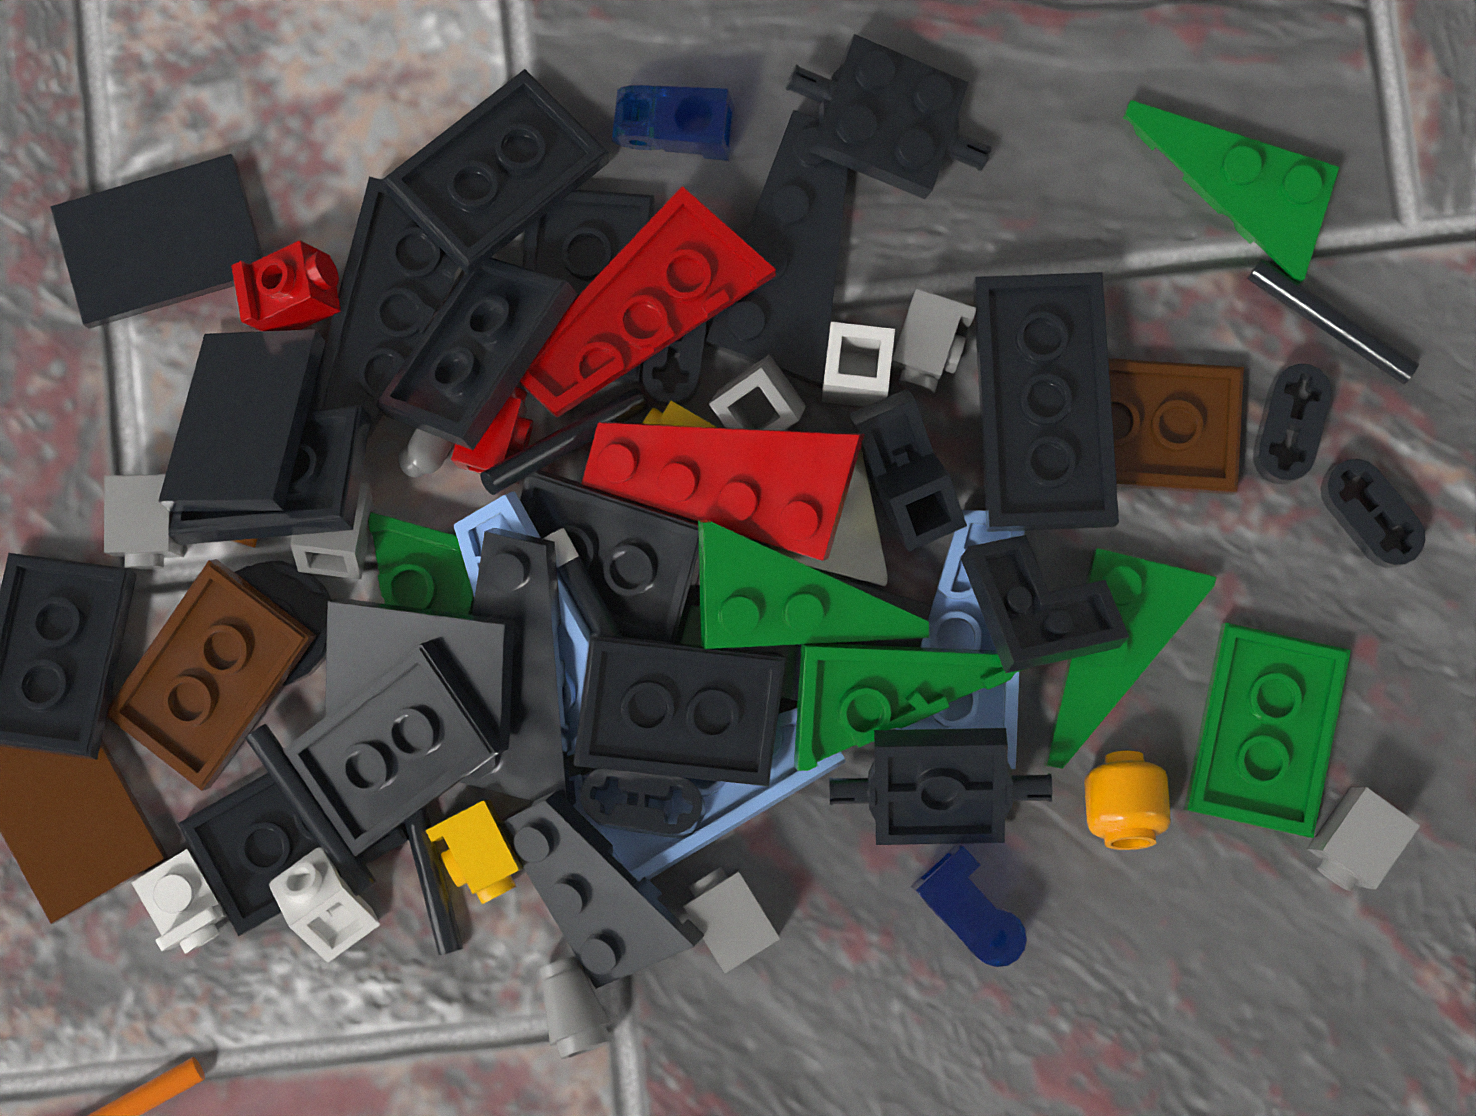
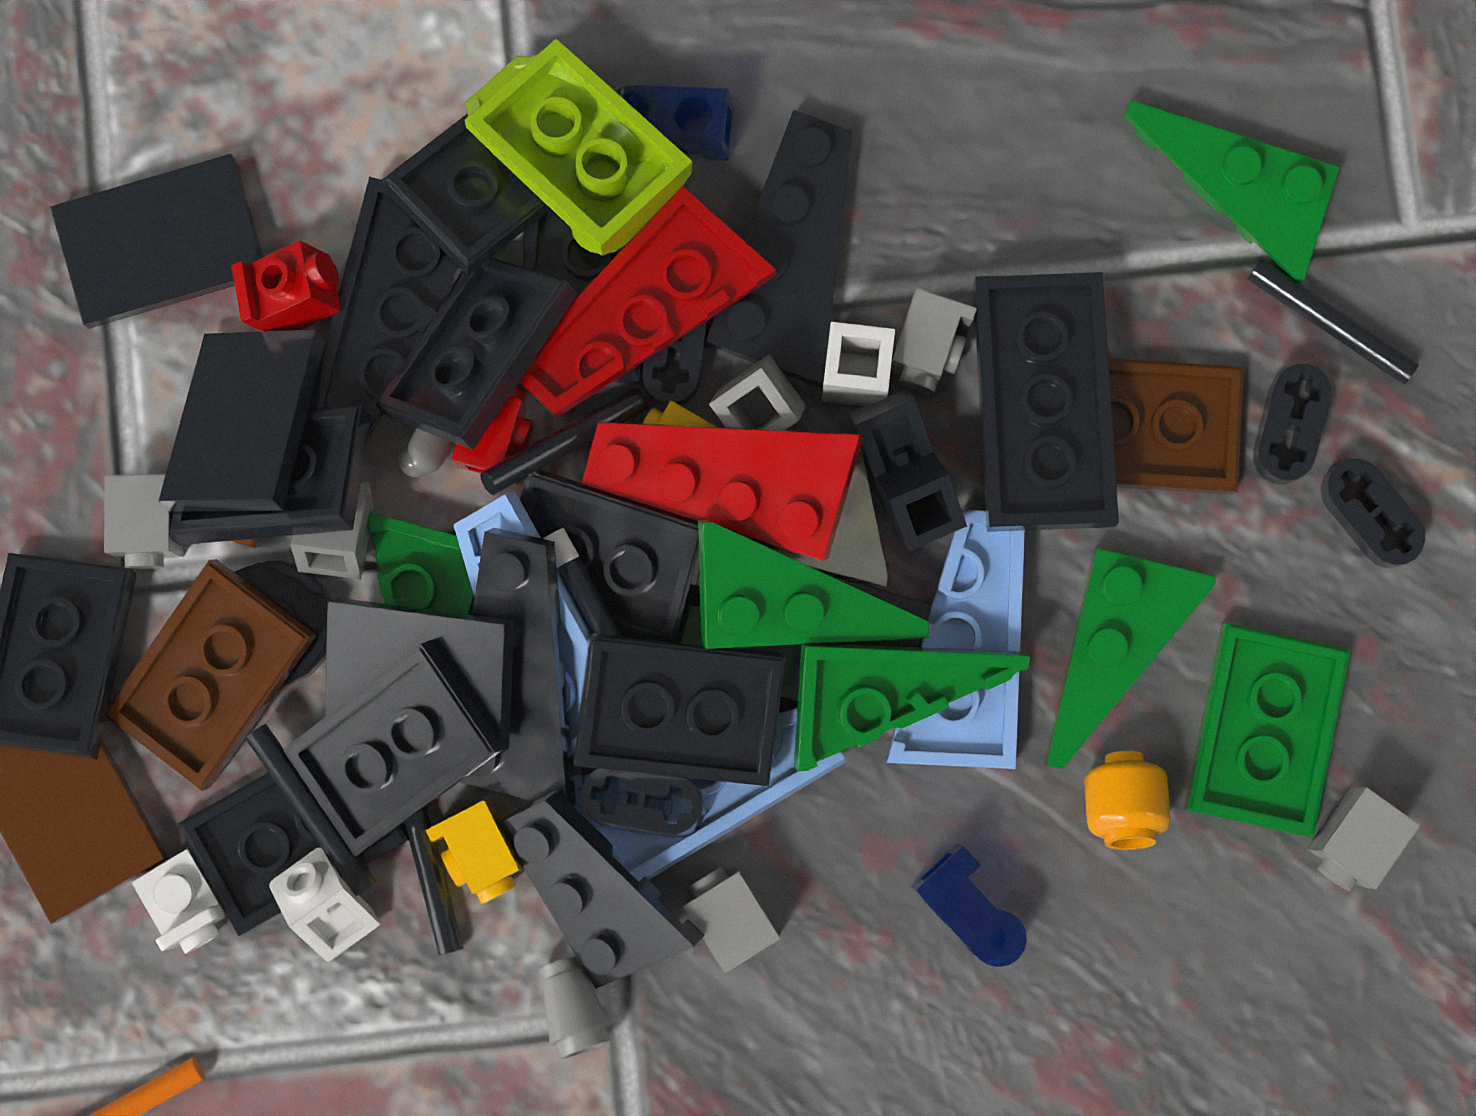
(577, 146): none -> lime slope
(889, 117): black plate -> none
(940, 786): black plate -> none
(1030, 622): black plate -> none

